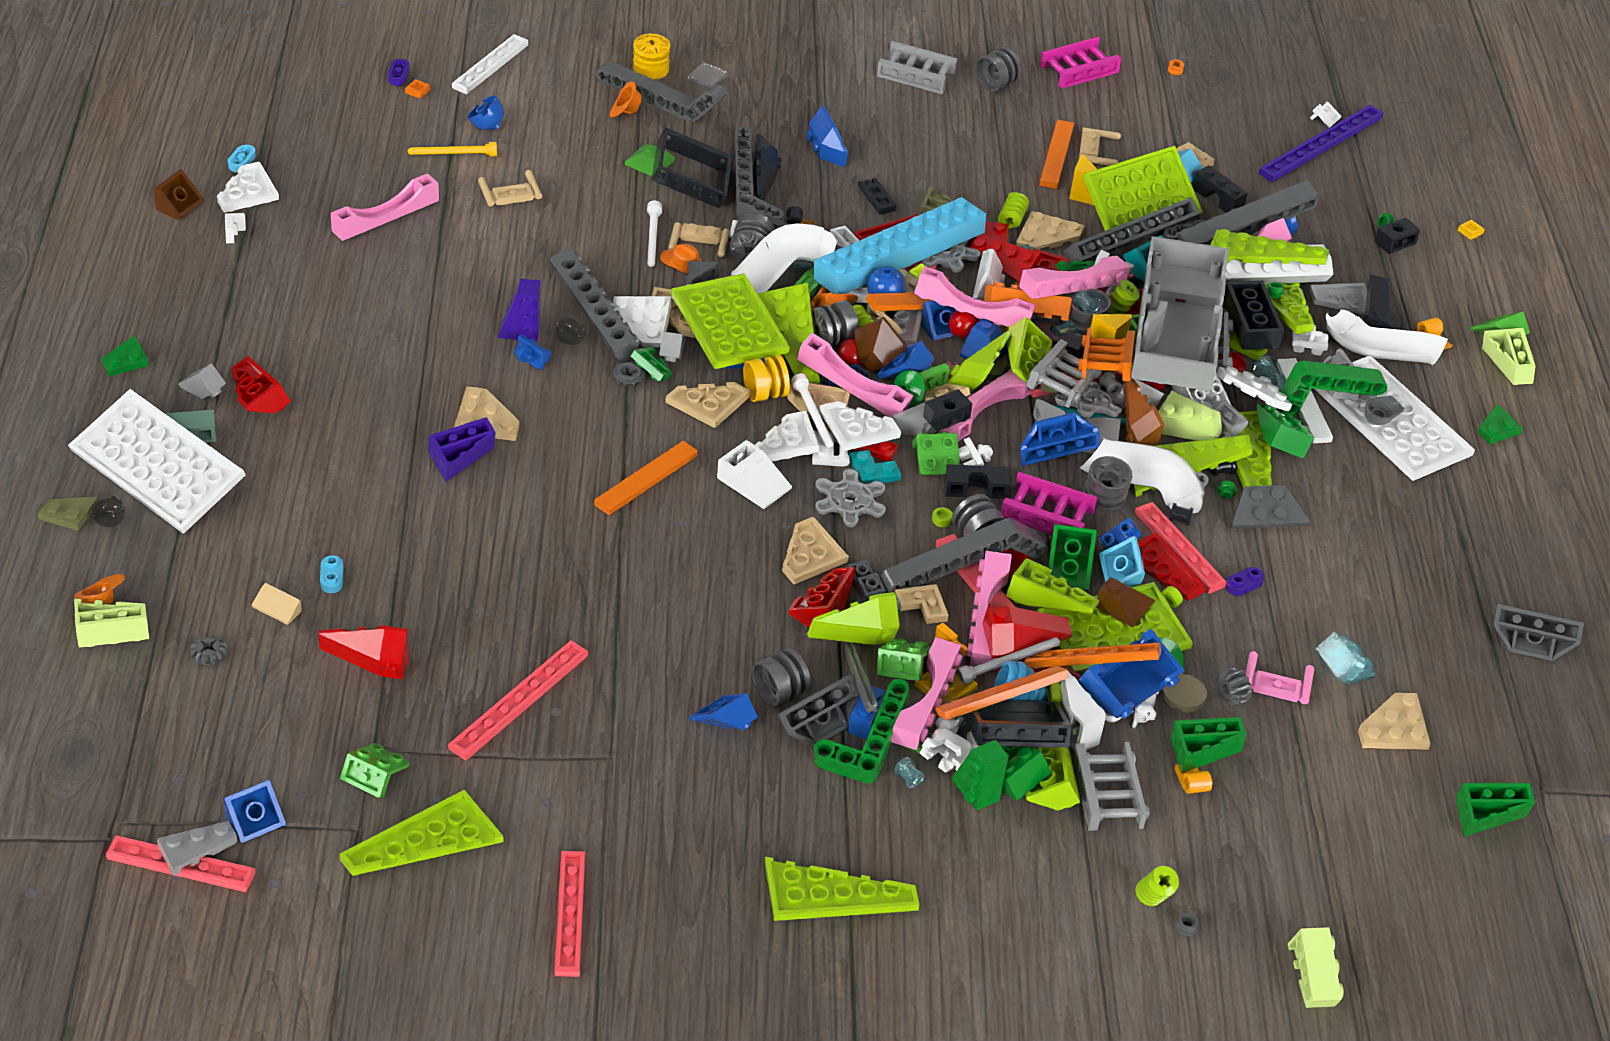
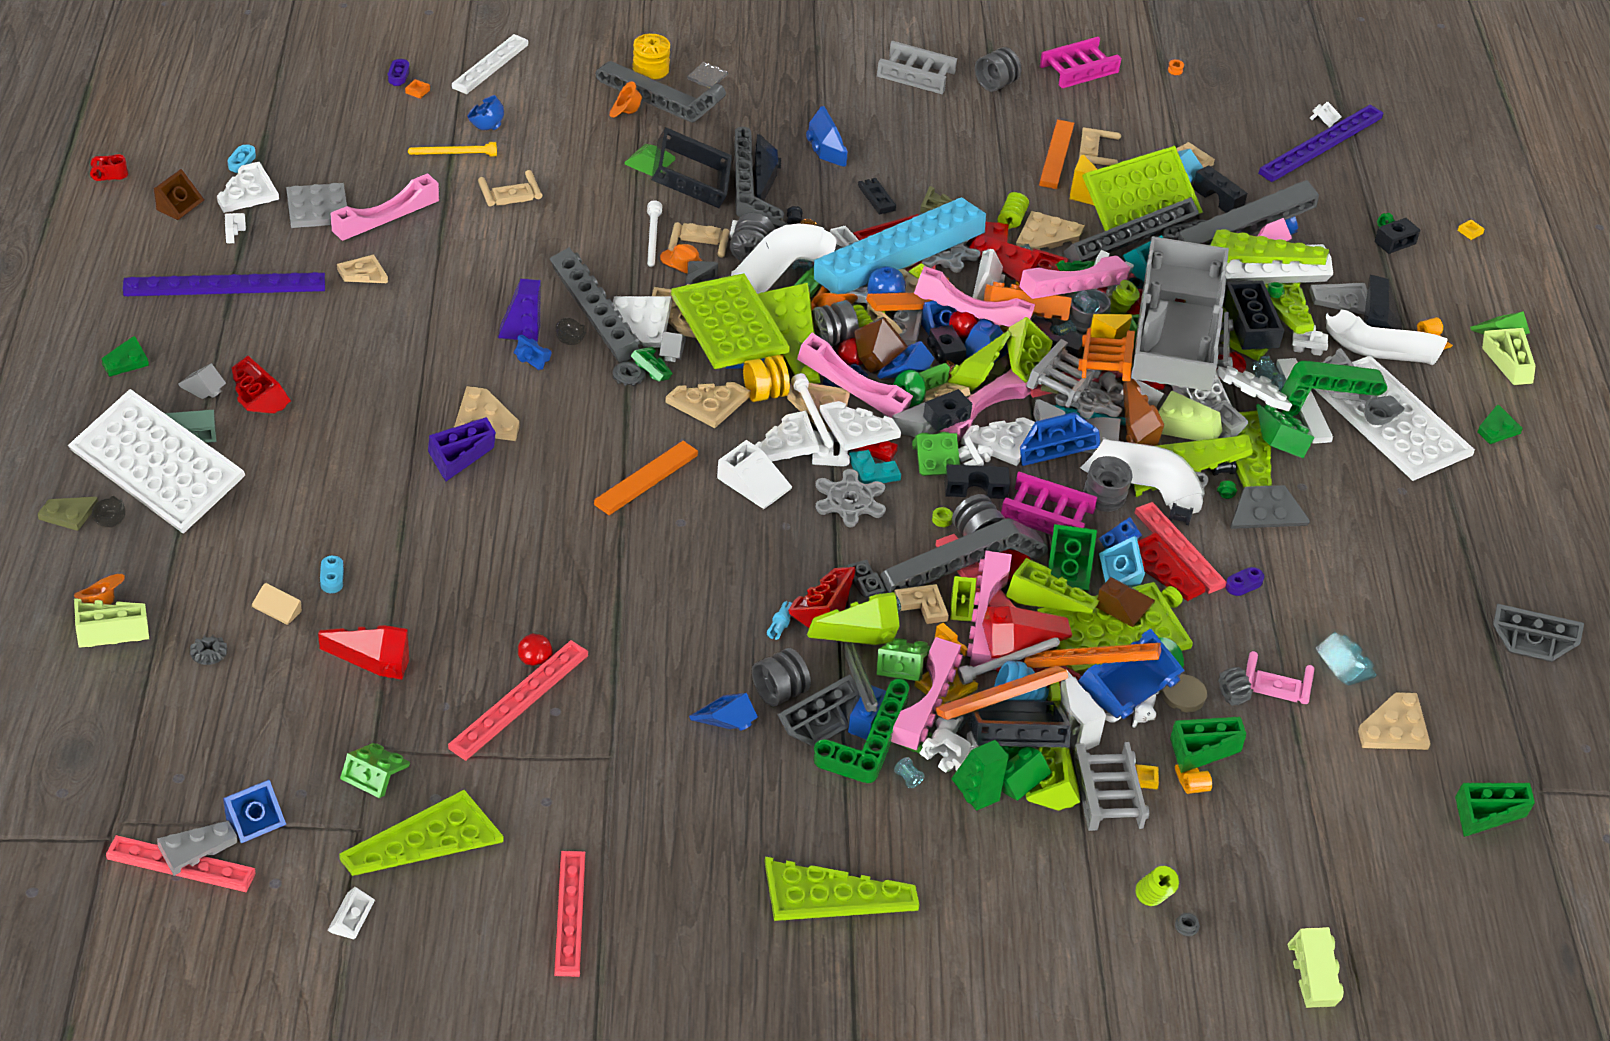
(110, 167): none -> red piece
(223, 284): none -> dark purple plate
(314, 203): none -> light grey plate
(351, 914): none -> white slope
(362, 270): none -> tan wing
(534, 649): none -> red hair
(780, 621): none -> medium azure pin
(811, 552): tan plate -> none
(946, 345): none -> black brick
(962, 598): none -> lime slope
(1002, 438): none -> white plate
(1148, 776): none -> yellow tile

